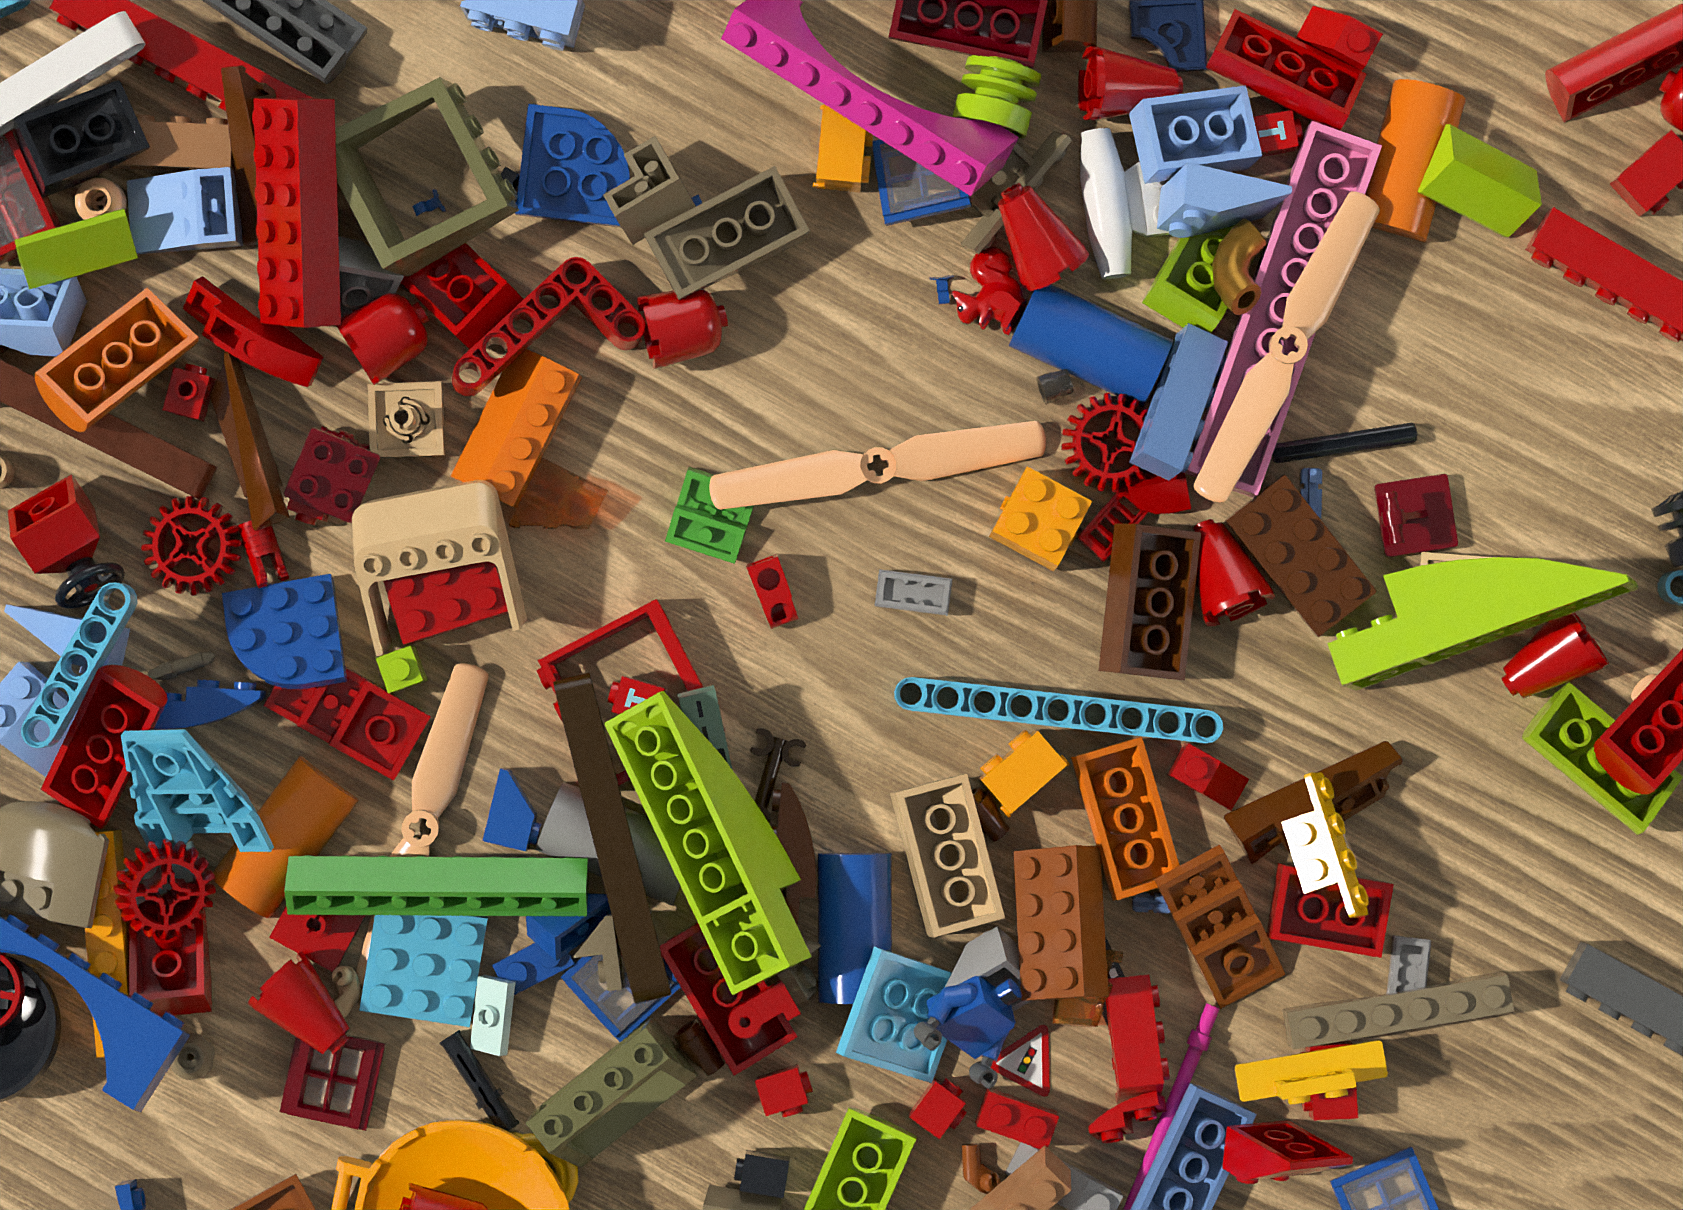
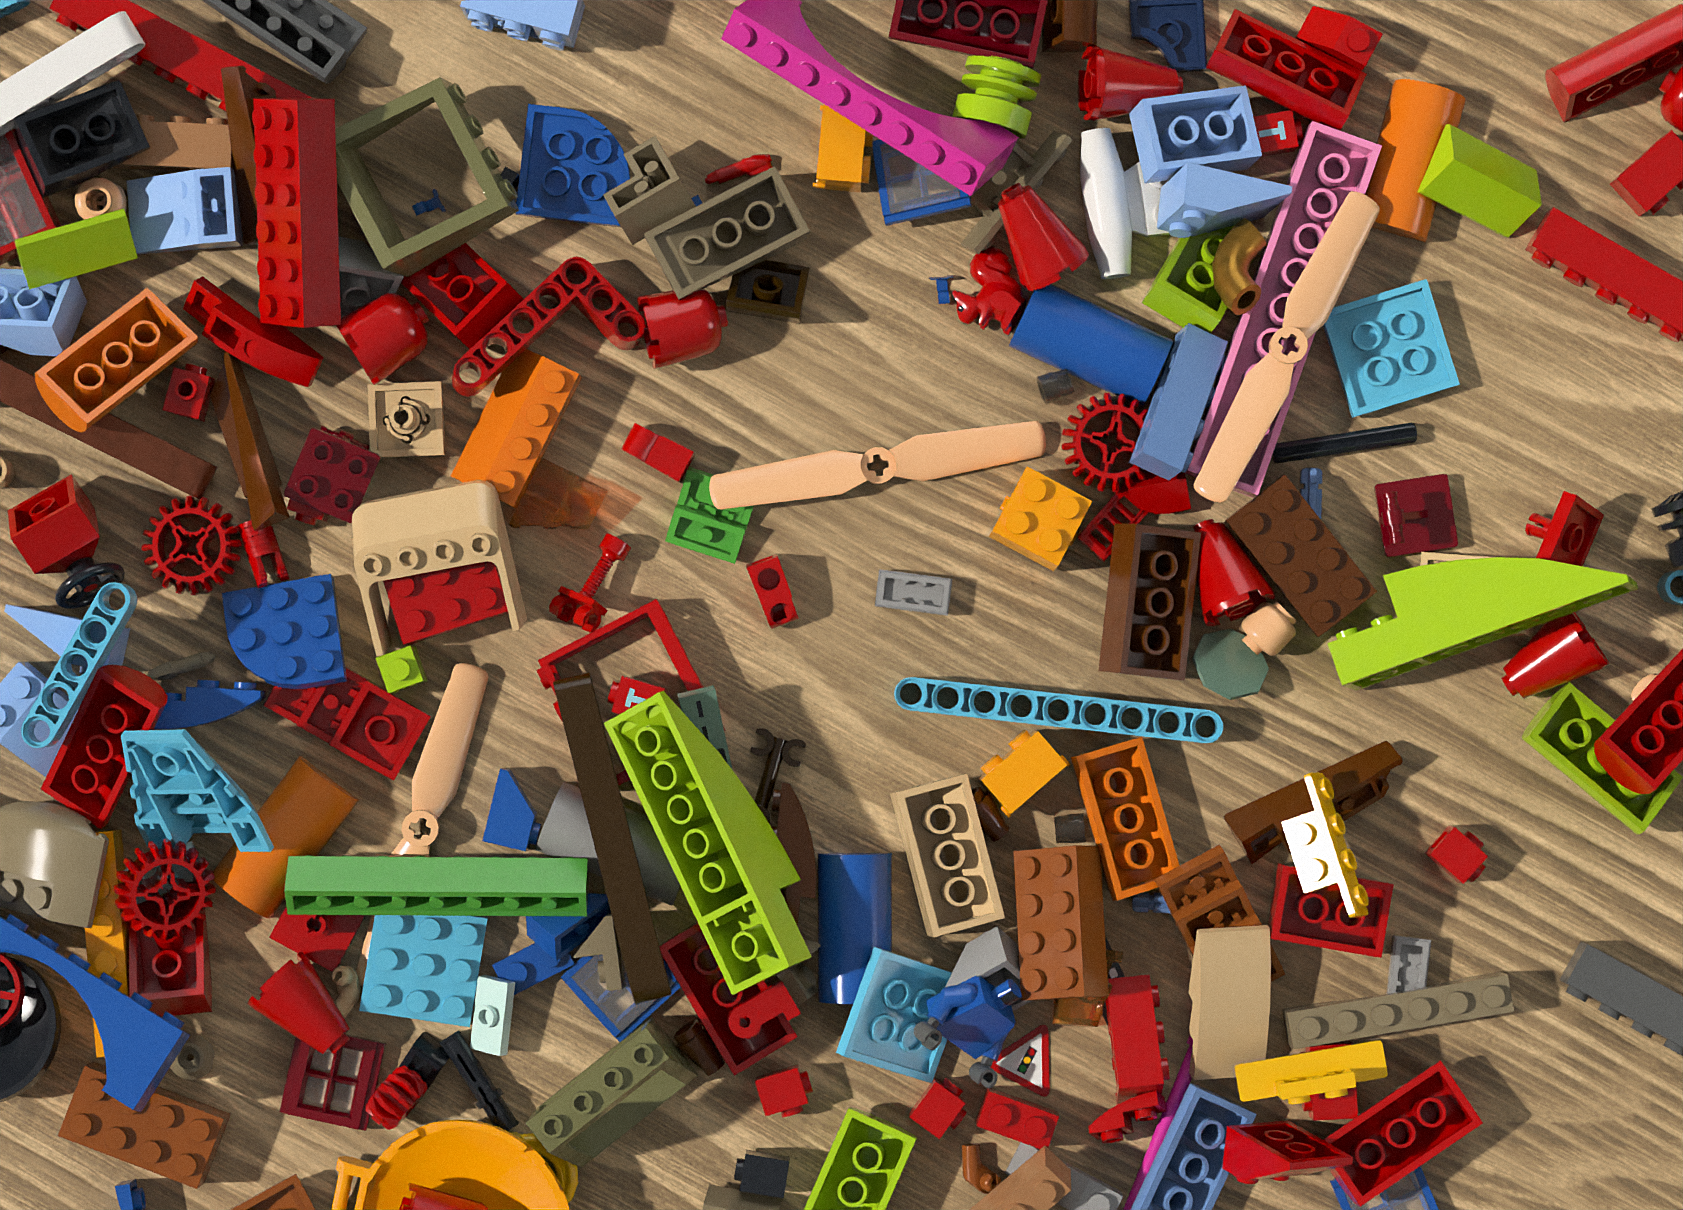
(168, 1137): none -> dark orange brick
(396, 1097): none -> red gear
(426, 1058): none -> black slope
(590, 611): none -> red bar
(658, 452): none -> red leg
(747, 166): none -> red piece
(769, 291): none -> dark brown slope
(1070, 828): none -> clear smoke hose
(1208, 776): red slope -> none
(1229, 665): none -> sand green piece
(1229, 999): none -> tan slope
(1268, 628): none -> light nougat head
(1390, 348): none -> medium azure plate
(1402, 1133): none -> red brick
(1458, 854): none -> red brick
(1569, 532): none -> red tile

